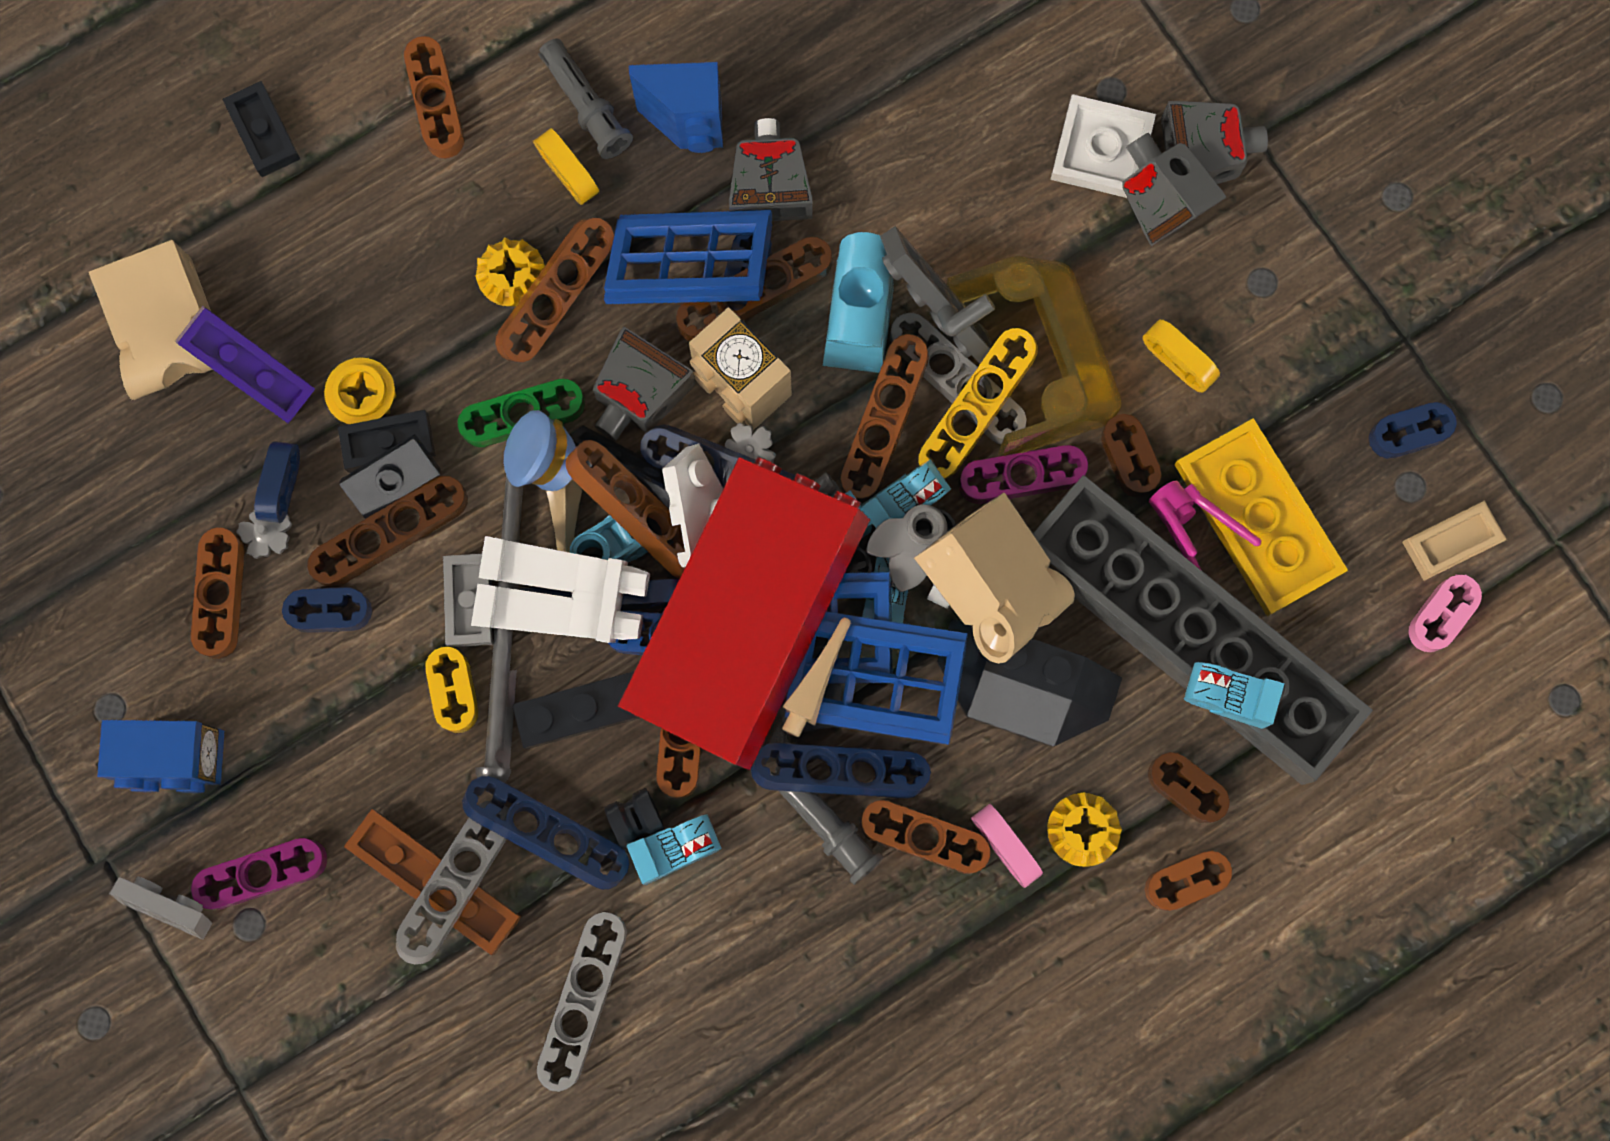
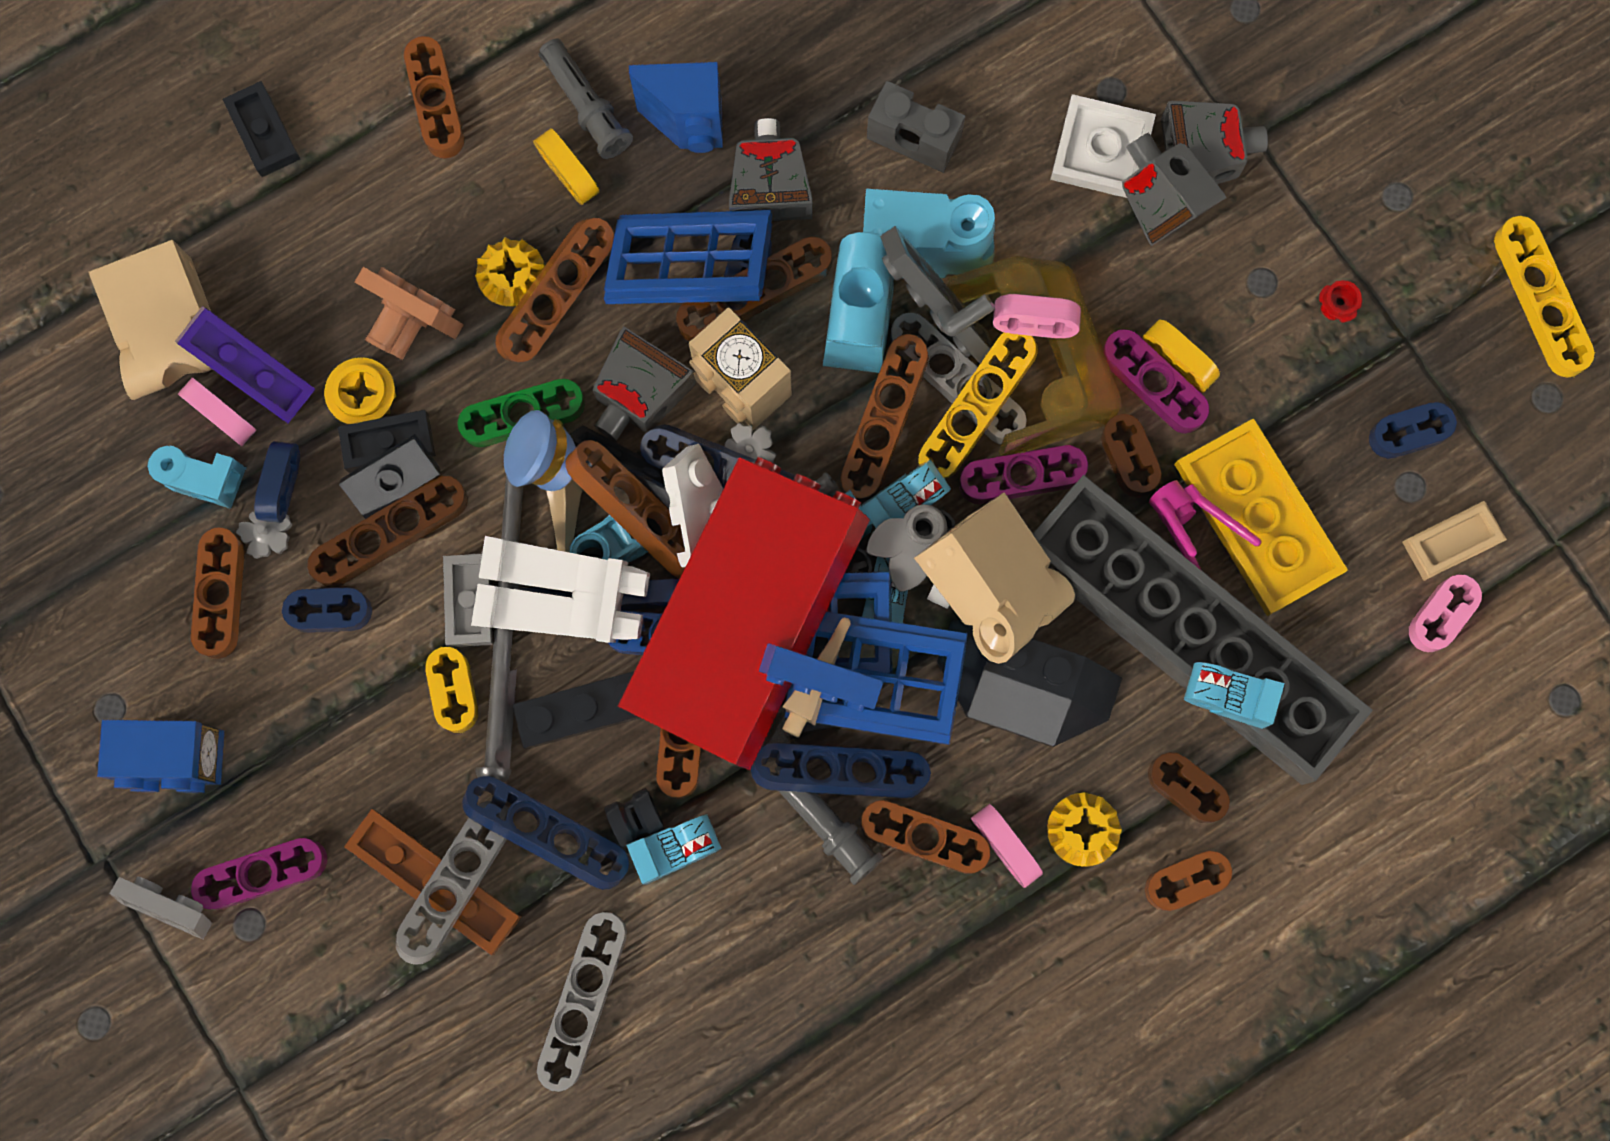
(198, 479): none -> medium azure leg
(217, 411): none -> bright pink beam
(404, 312): none -> nougat plate
(814, 674): none -> blue piece
(938, 128): none -> dark grey brick
(945, 231): none -> medium azure piece
(1036, 316): none -> bright pink beam
(1188, 393): none -> magenta beam
(1340, 290): none -> red plate
(1536, 298): none -> yellow beam

